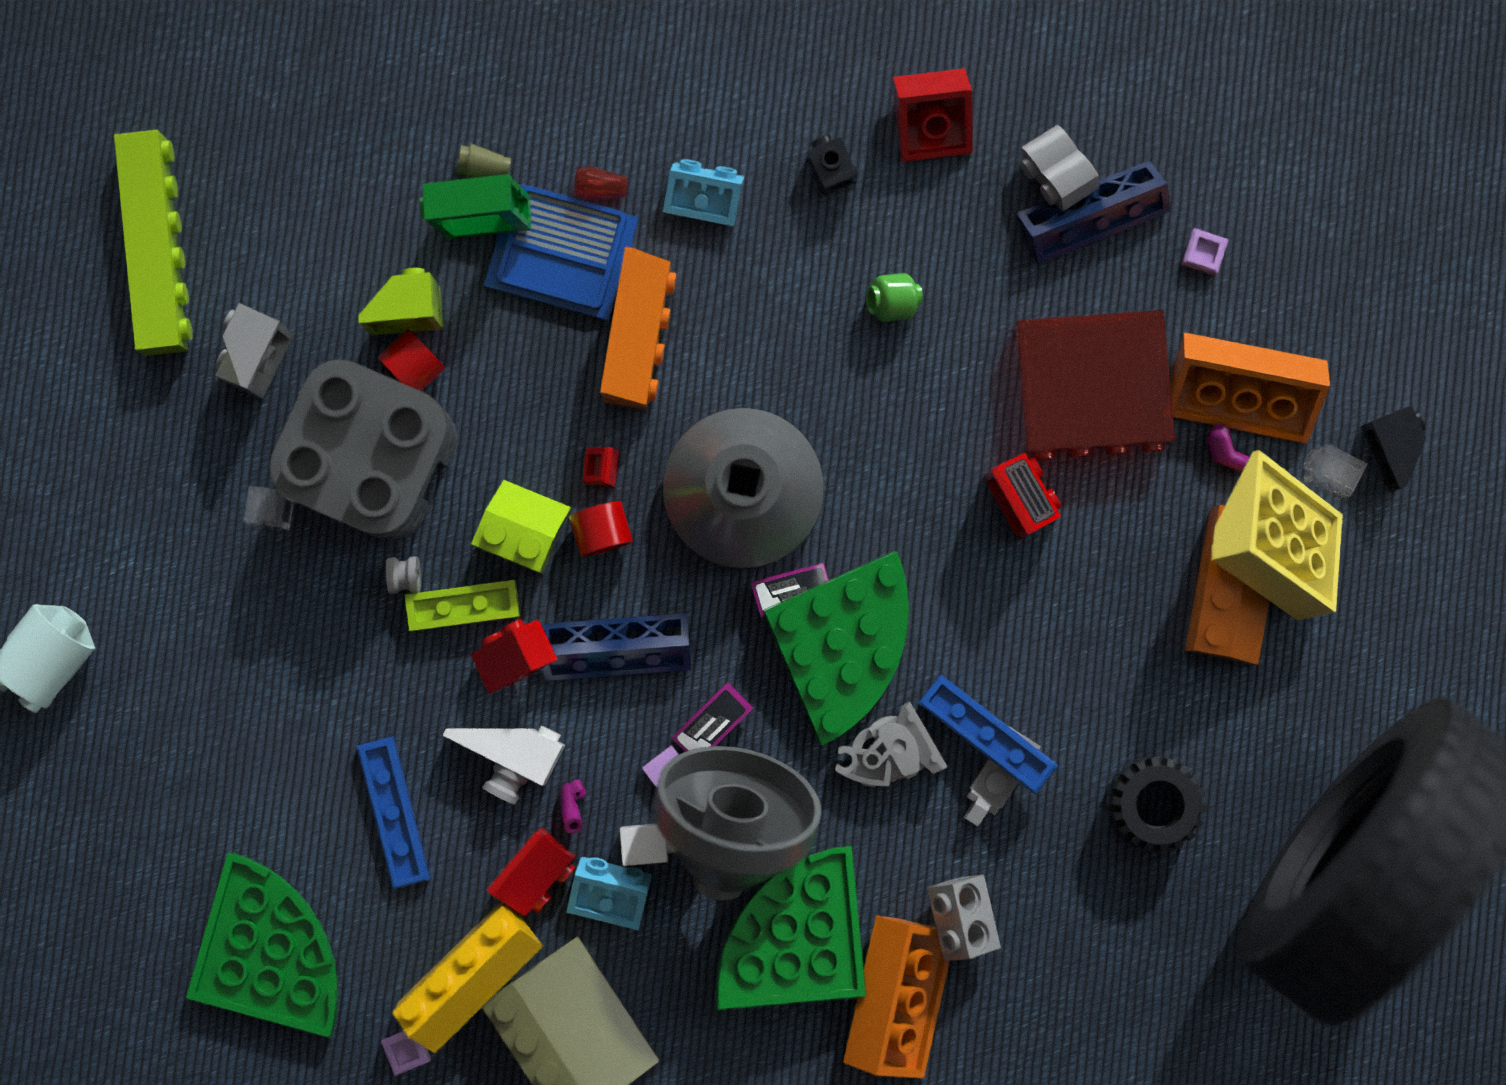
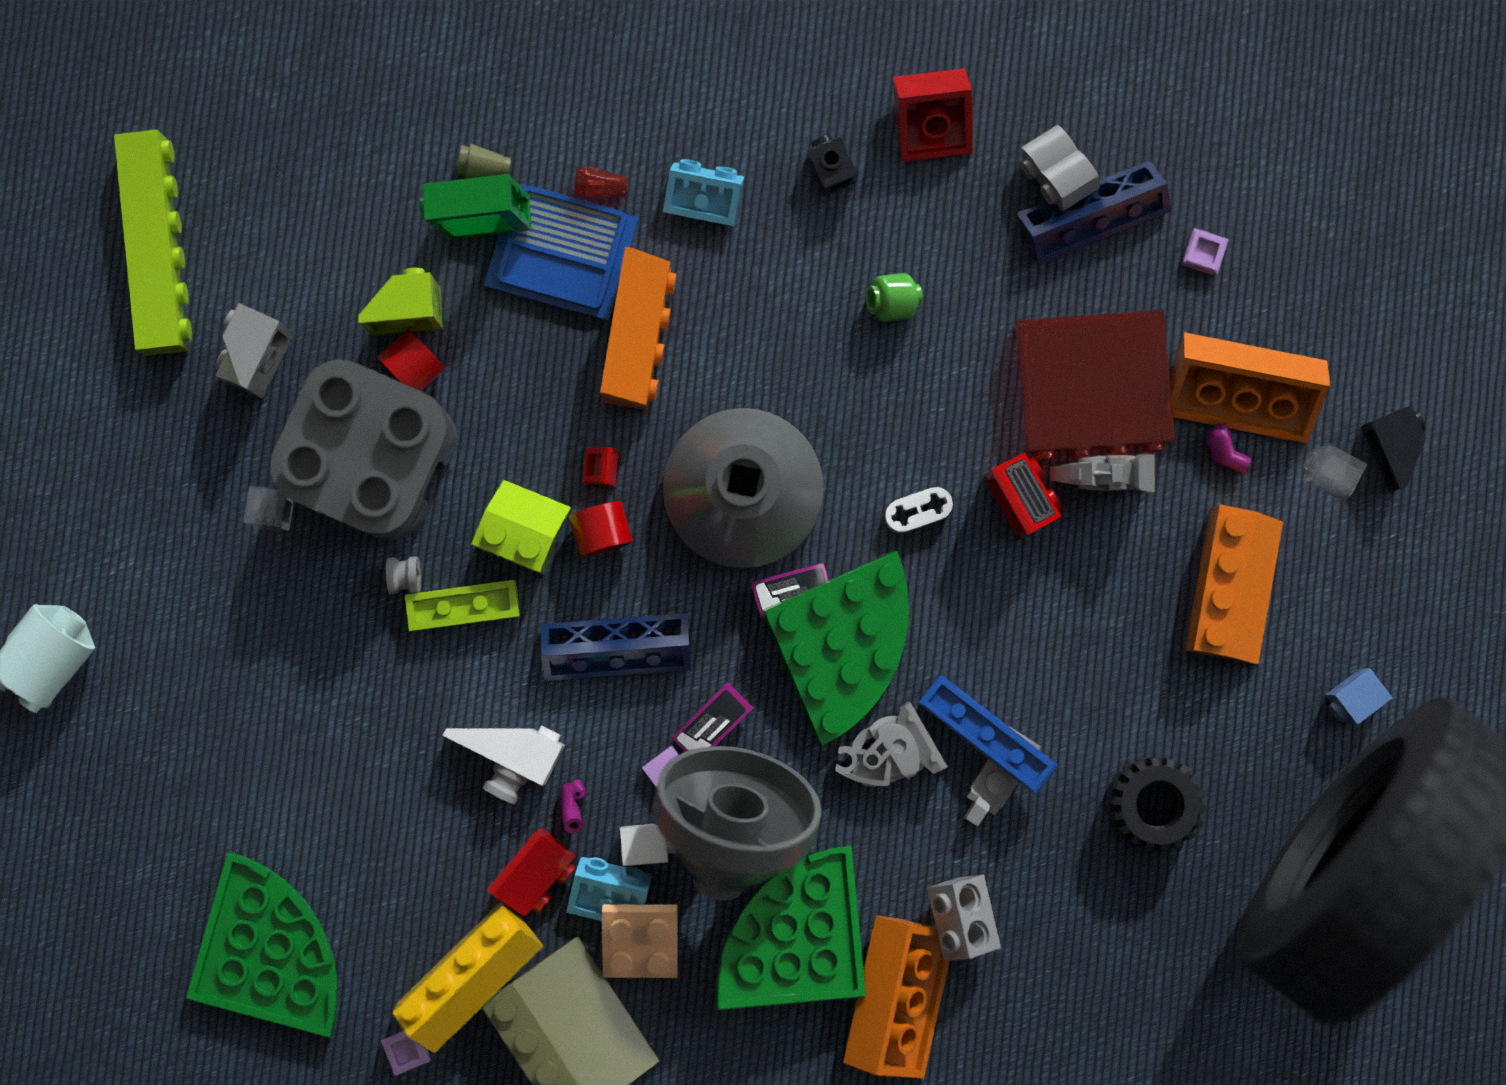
(393, 812): blue tile -> none
(513, 655): red brick -> none
(640, 941): none -> light nougat plate
(921, 518): none -> white beam
(1109, 473): none -> light grey piece
(1280, 540): light yellow slope -> none
(1357, 697): none -> medium blue brick

